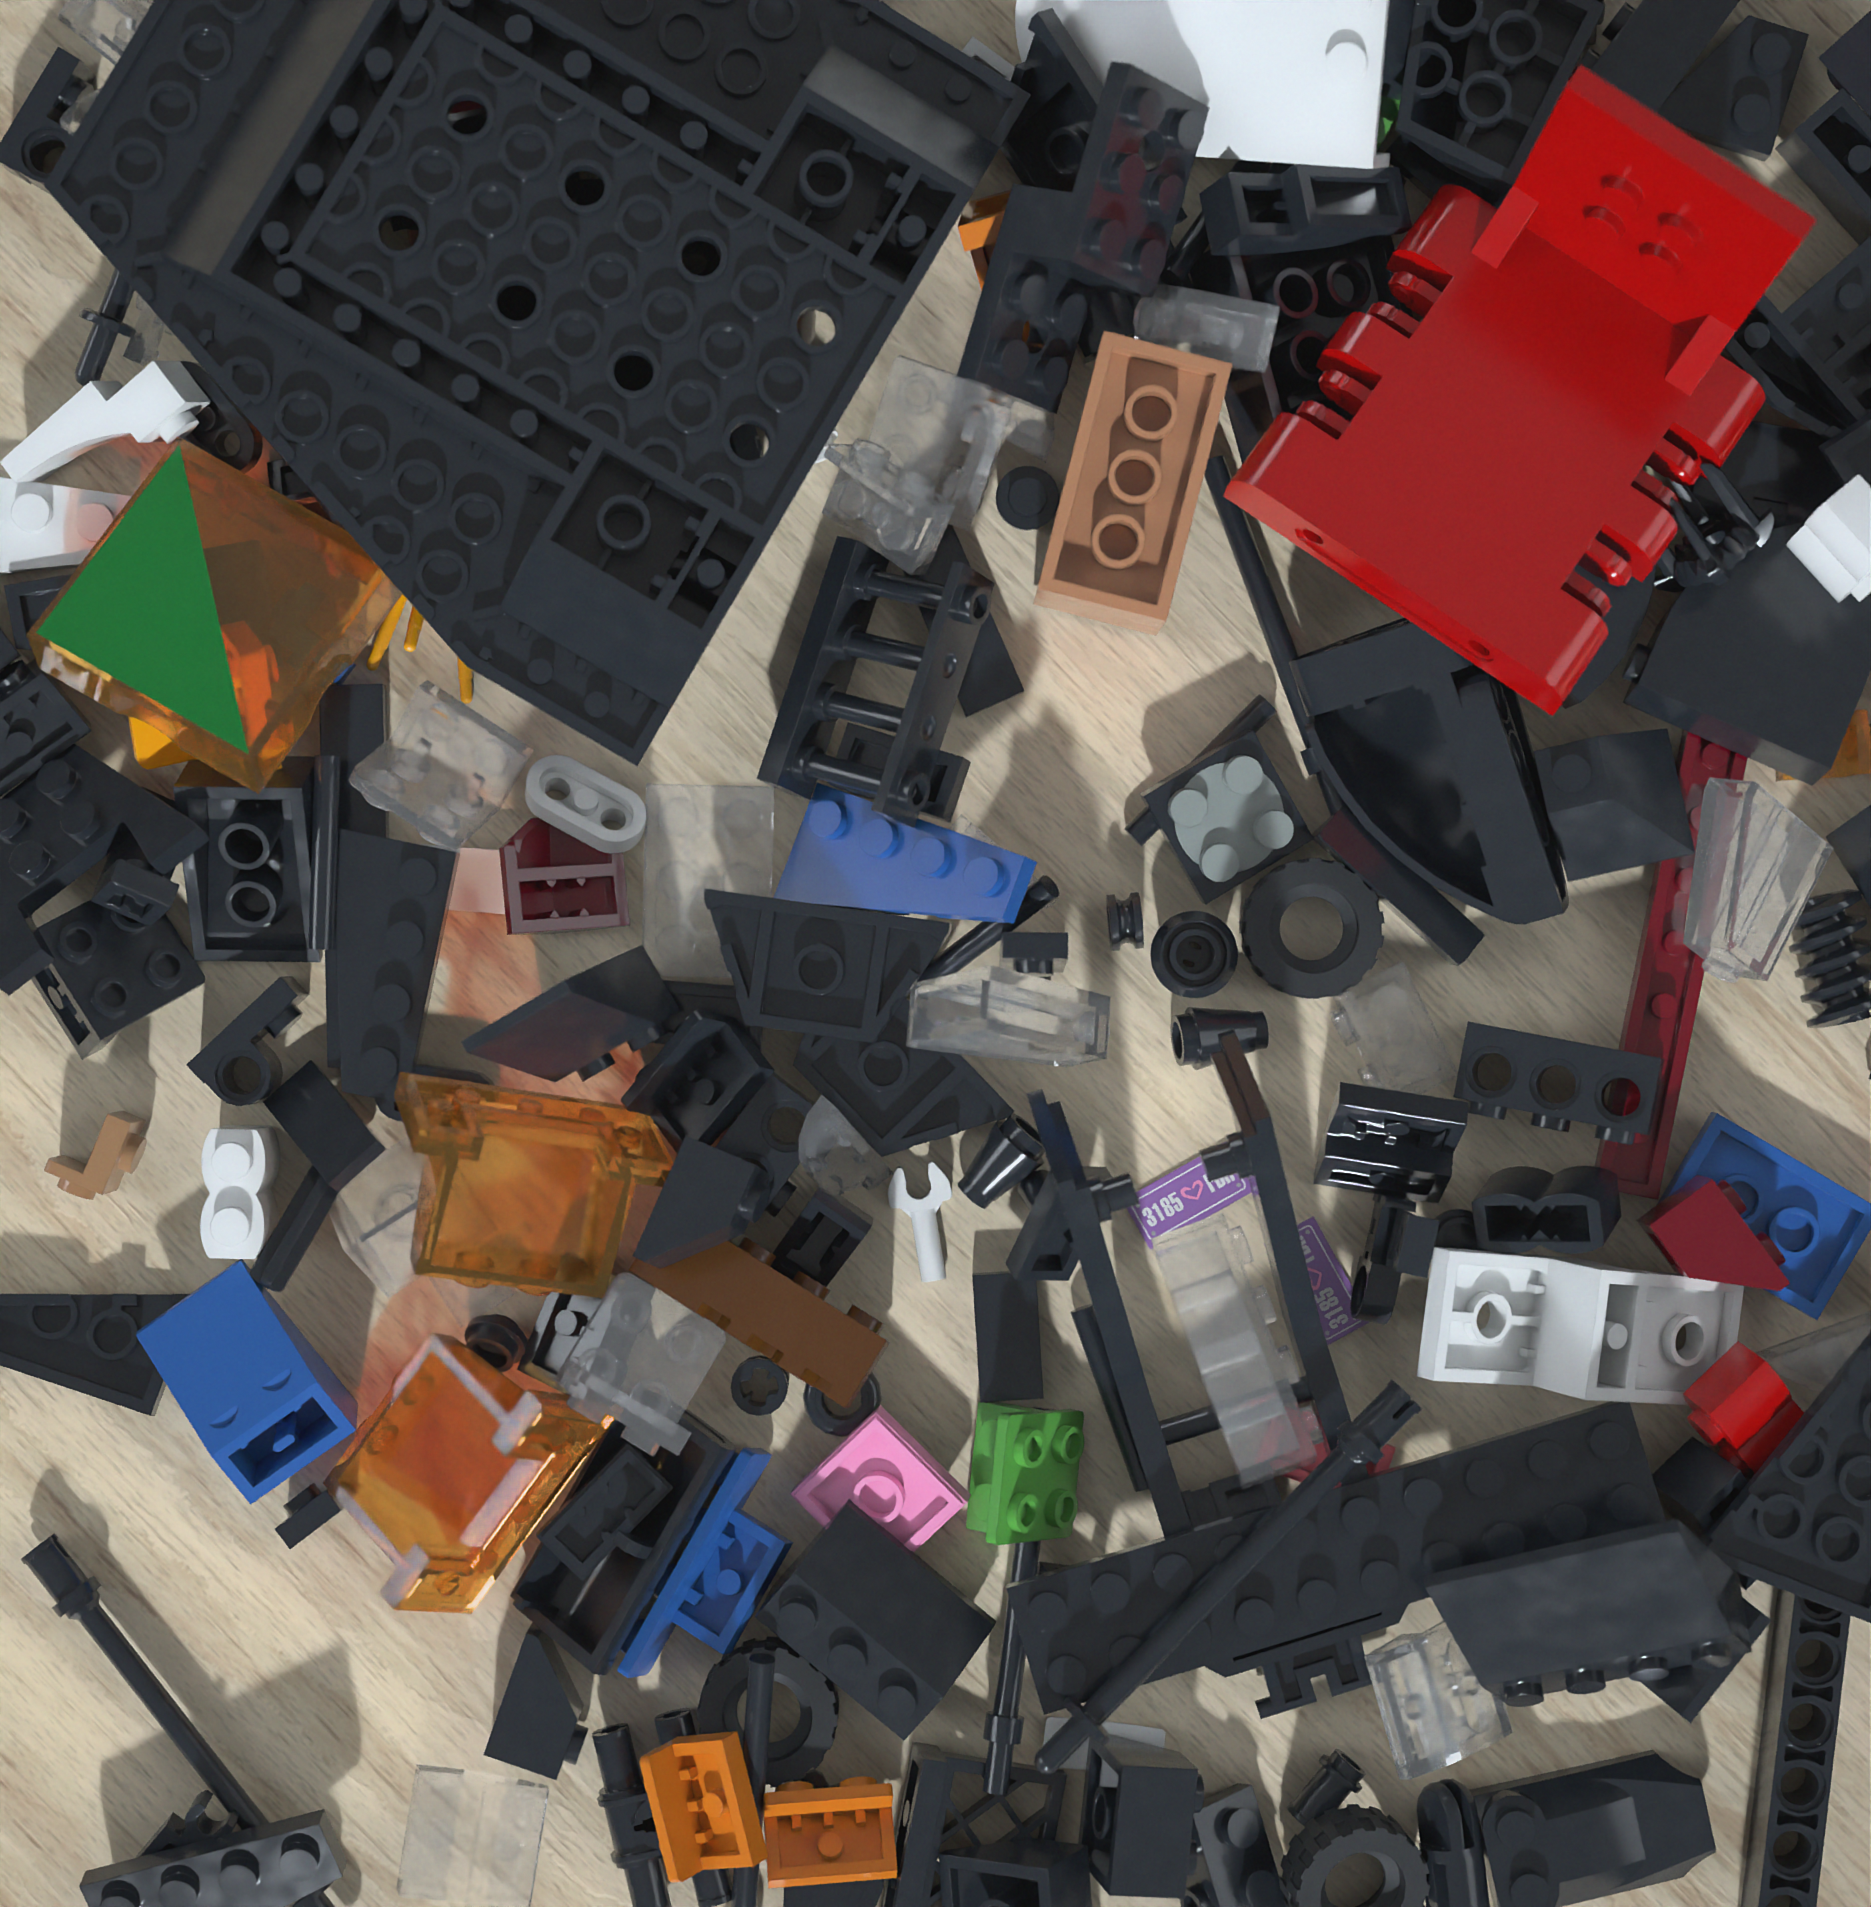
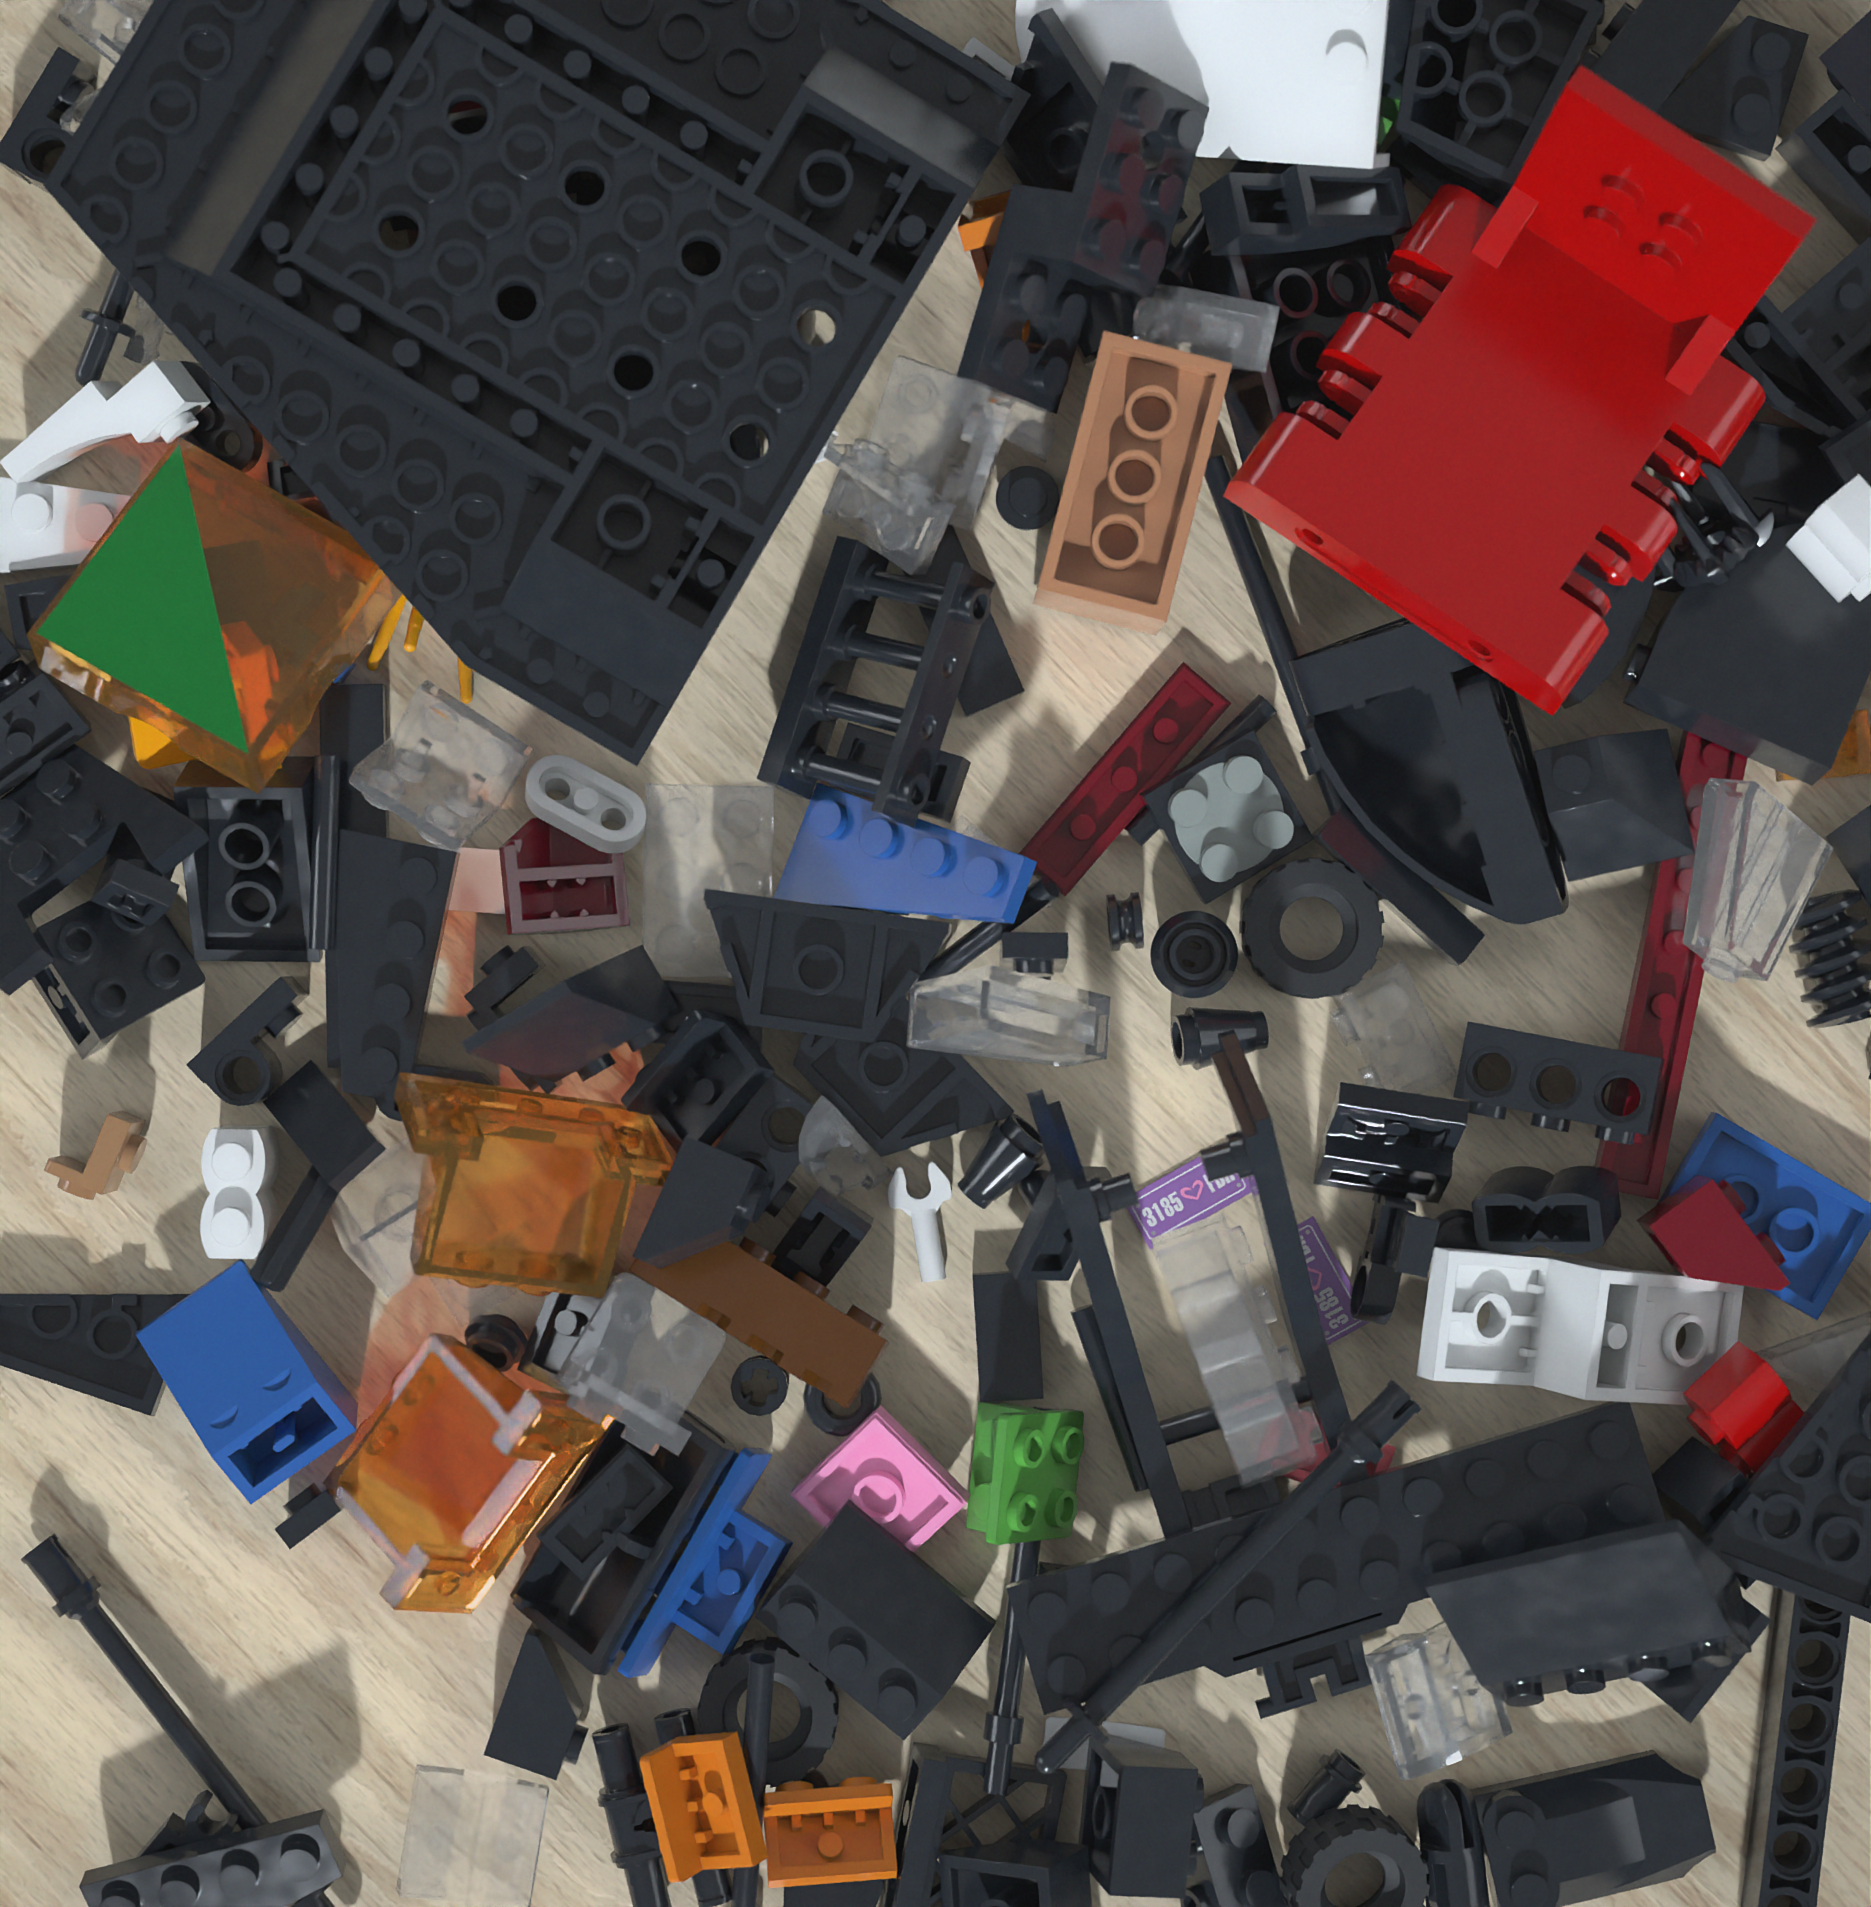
(504, 976): none -> black bracket
(1112, 788): none -> dark red tile

